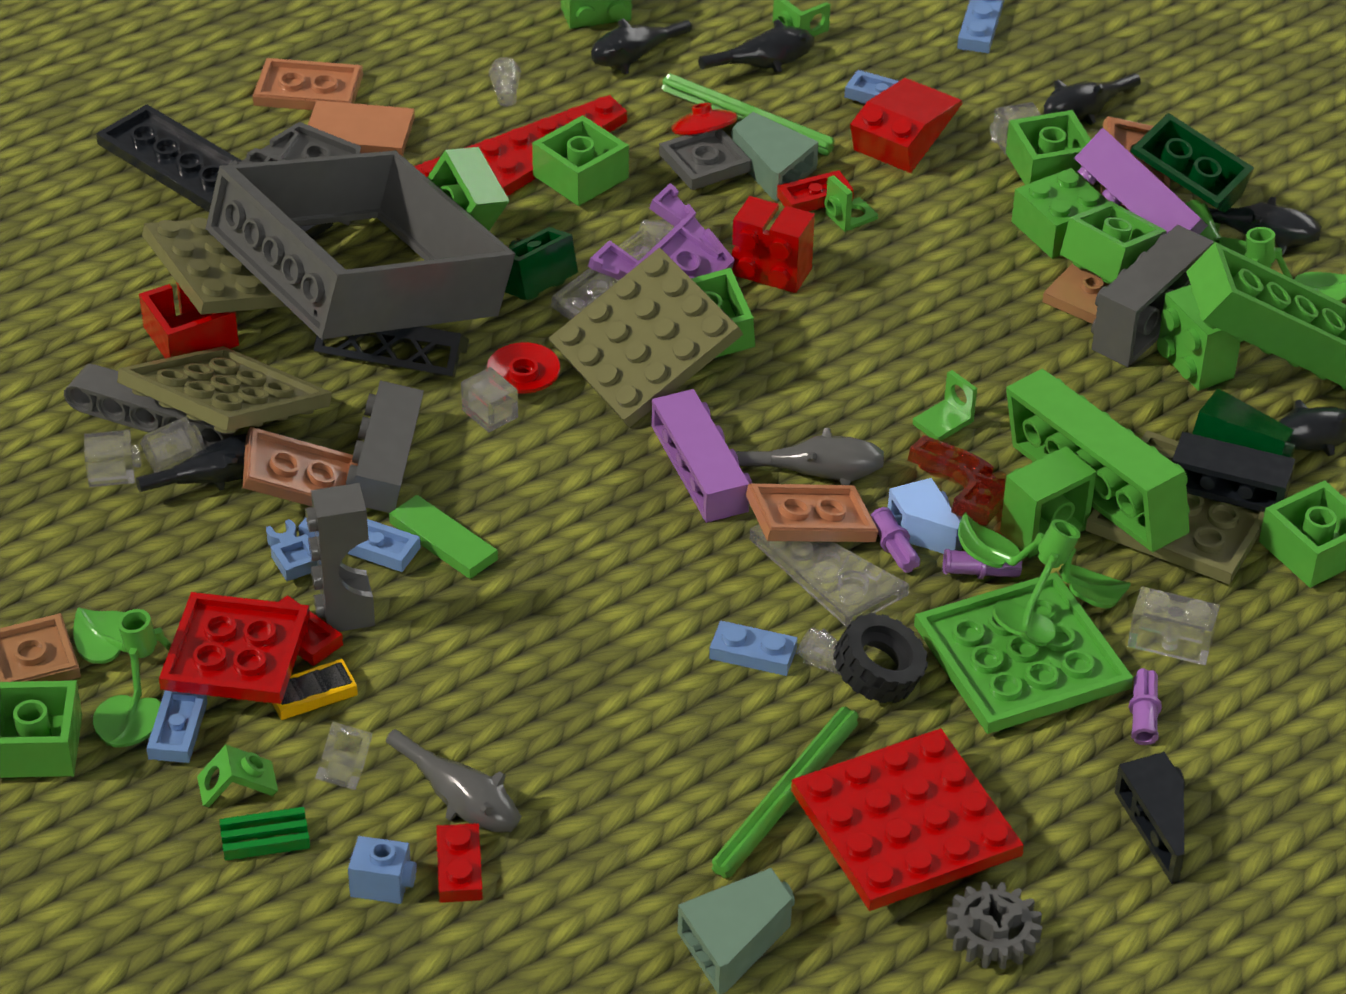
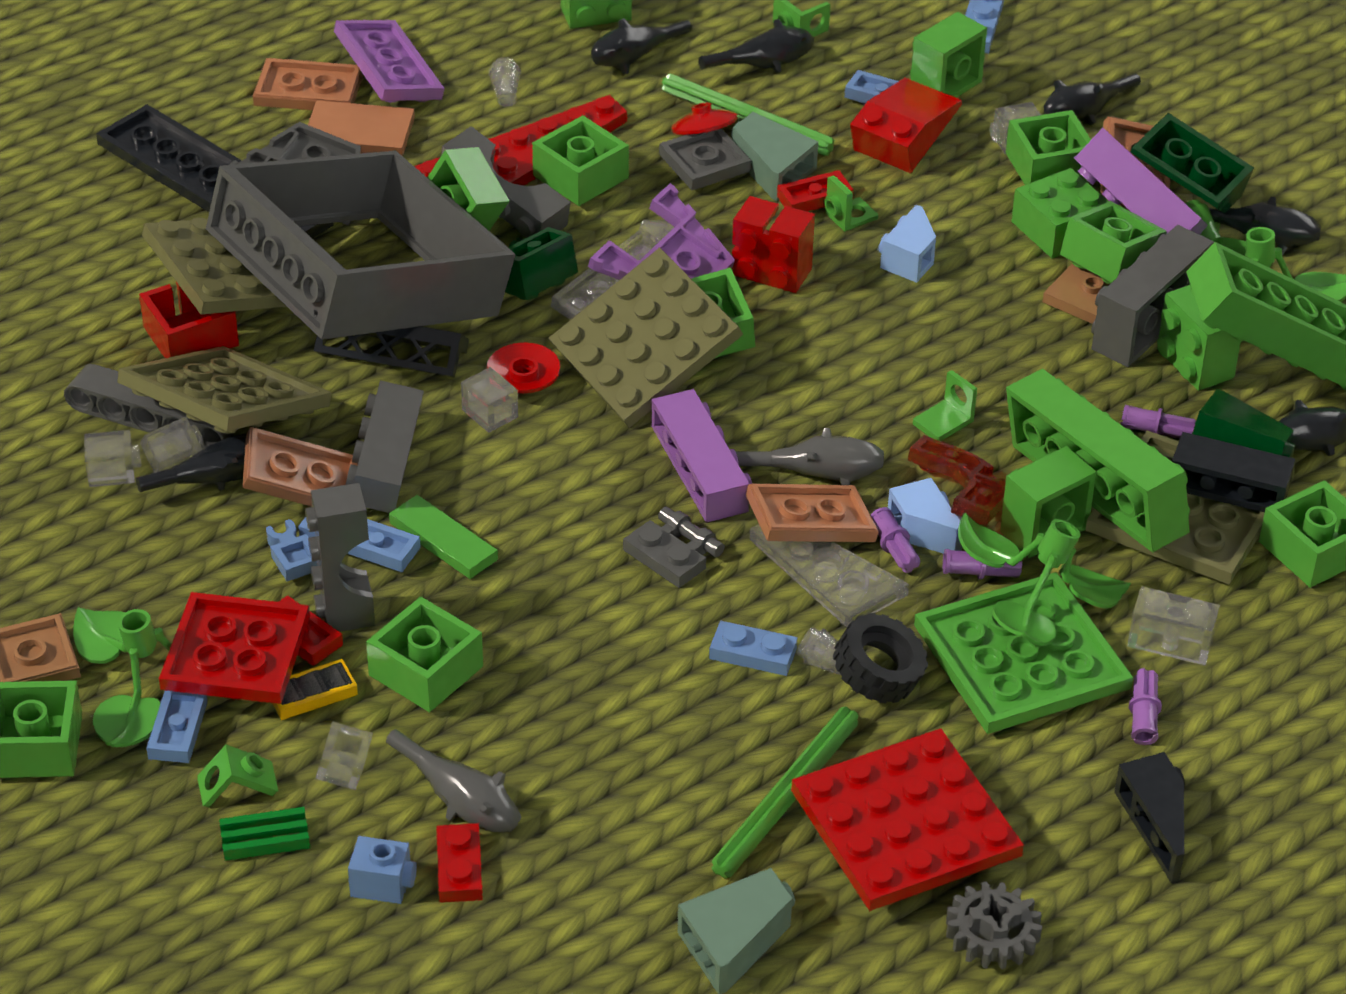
(388, 60): none -> medium lavender plate
(425, 654): none -> bright green brick
(529, 207): none -> dark grey arch
(665, 553): none -> dark grey plate
(909, 246): none -> light blue slope
(950, 55): none -> bright green brick
(1156, 421): none -> medium lavender axle

